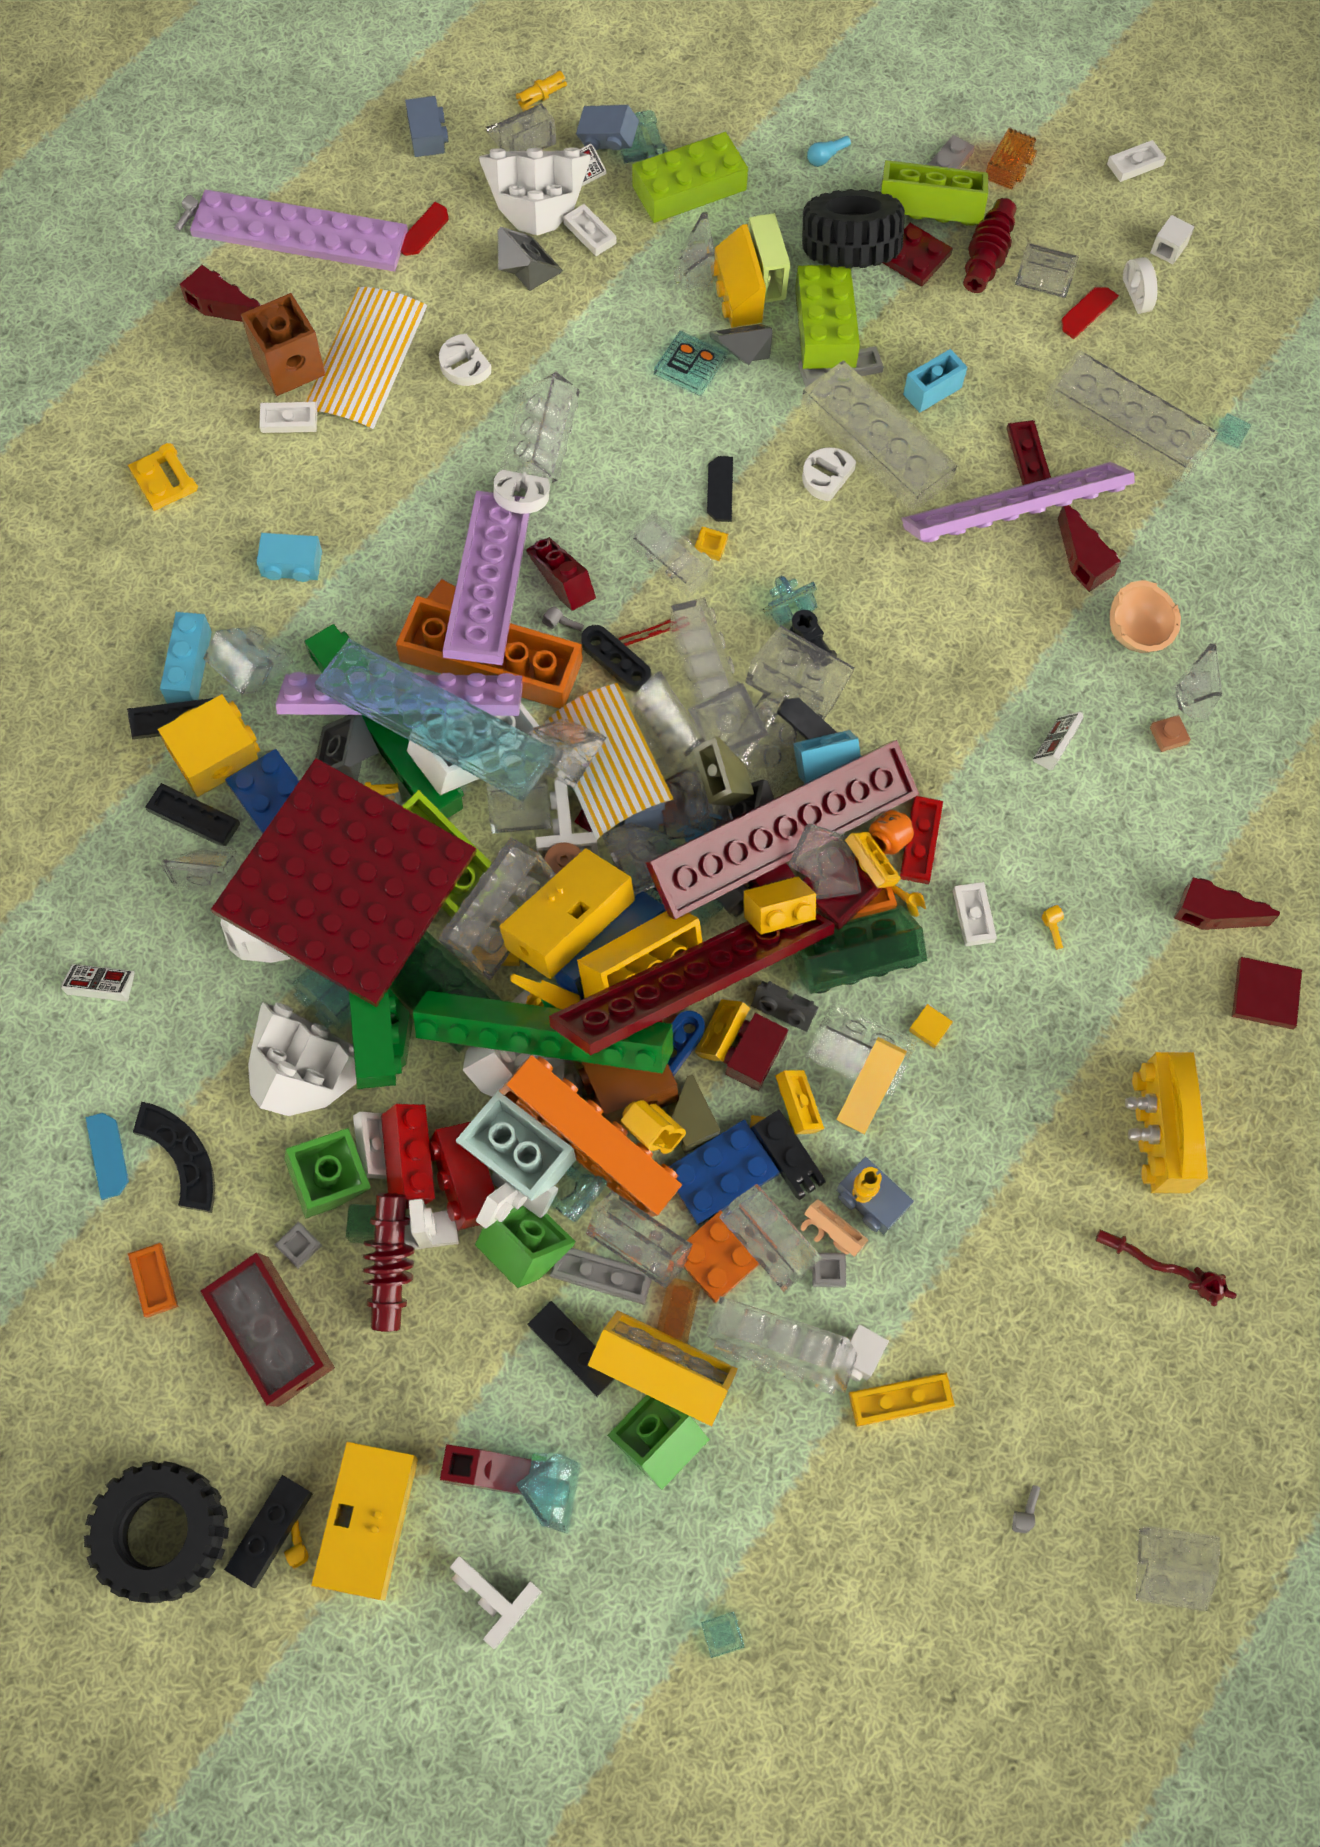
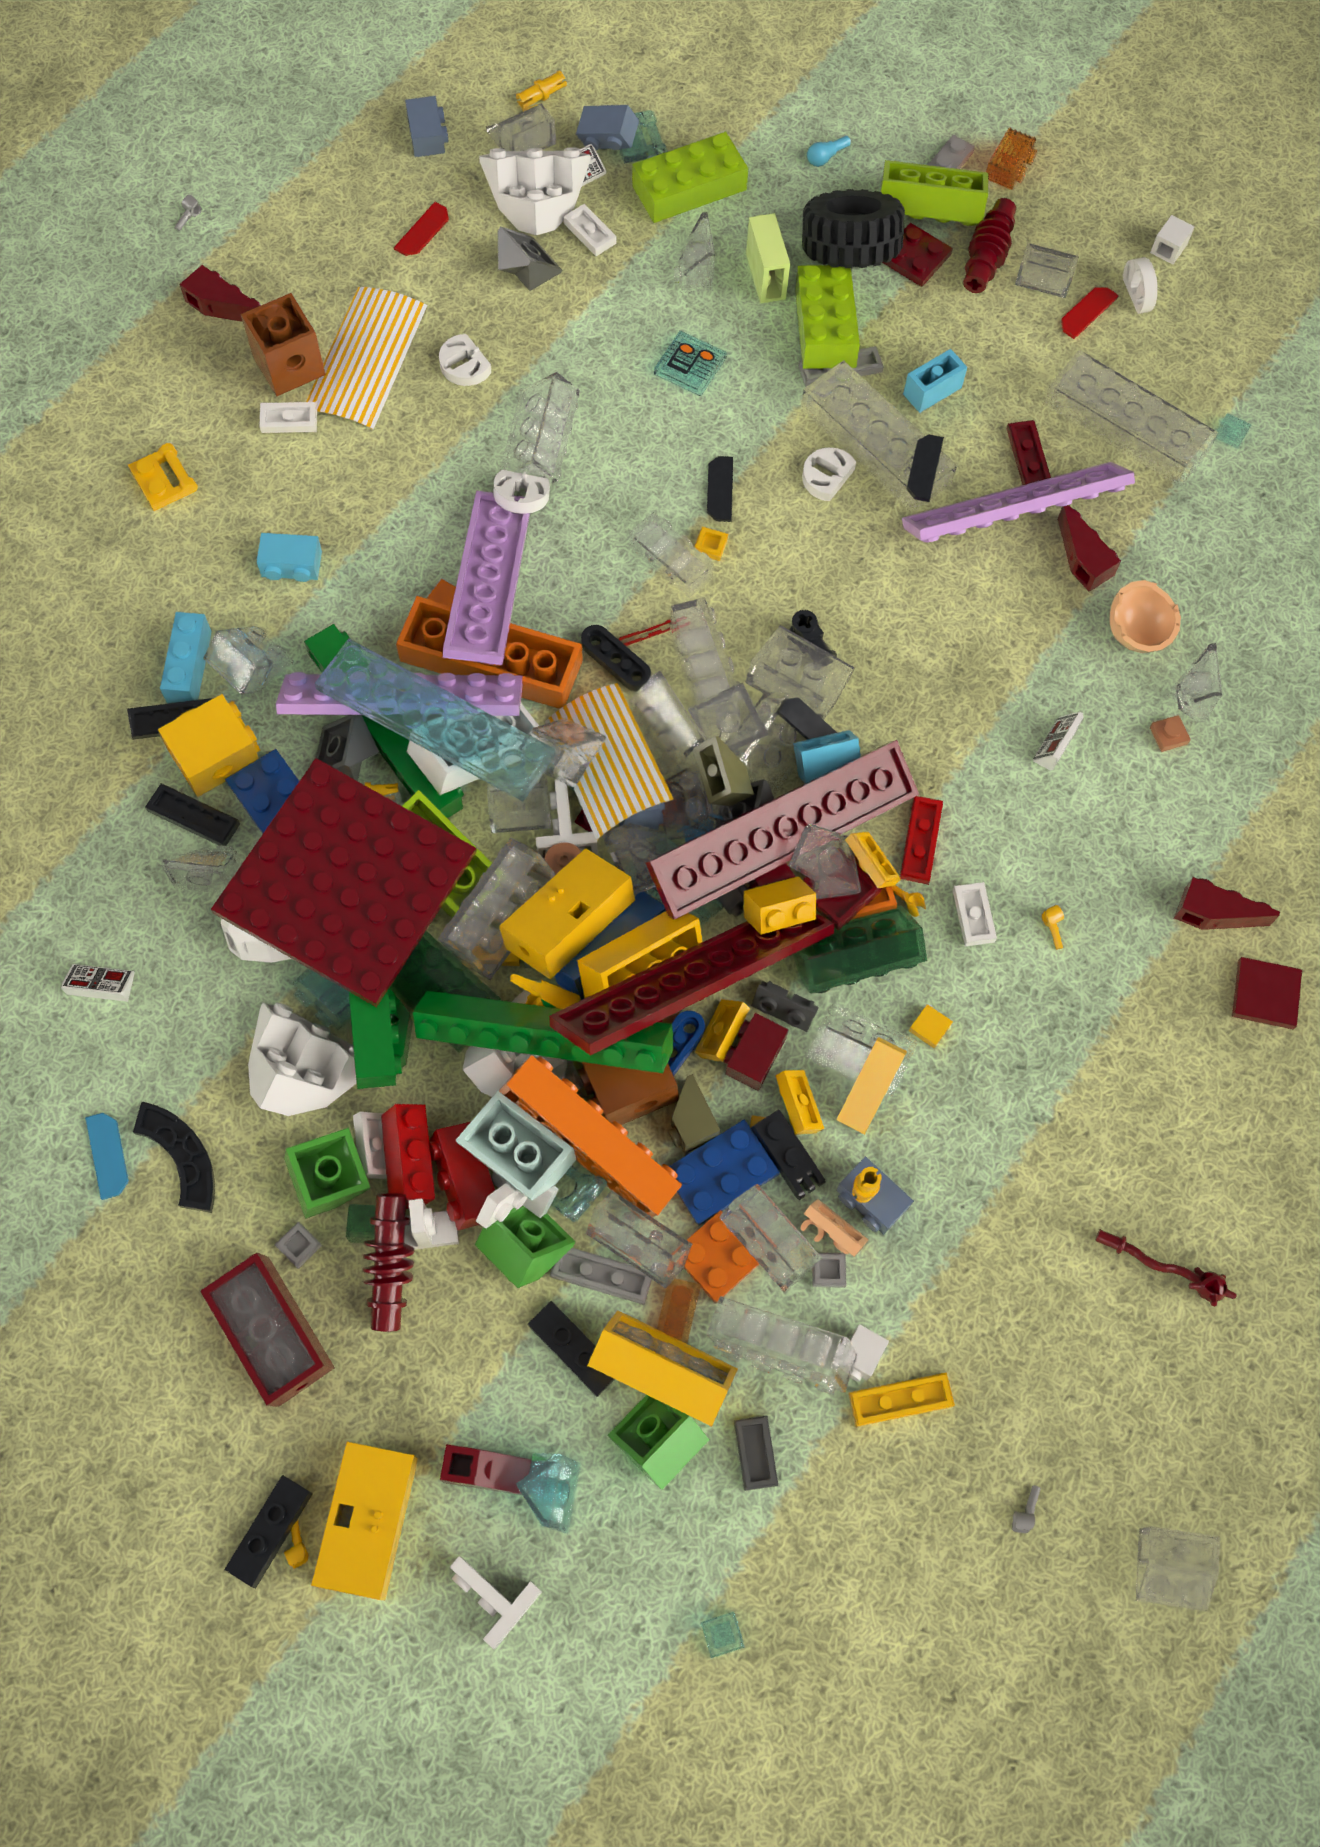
(114, 1514): black tyre -> none
(153, 1280): orange tile -> none
(299, 230): lavender plate -> none
(554, 615): light grey hand -> none
(563, 573): dark red slope -> none
(652, 1126): yellow brick -> none
(739, 279): yellow slope -> none
(746, 342): dark grey slope -> none
(756, 1453): none -> dark grey tile
(780, 607): clear light blue hips -> none
(892, 831): orange head -> none
(924, 467): none -> black piece
(1136, 161): white plate -> none
(1172, 1123): yellow piece -> none

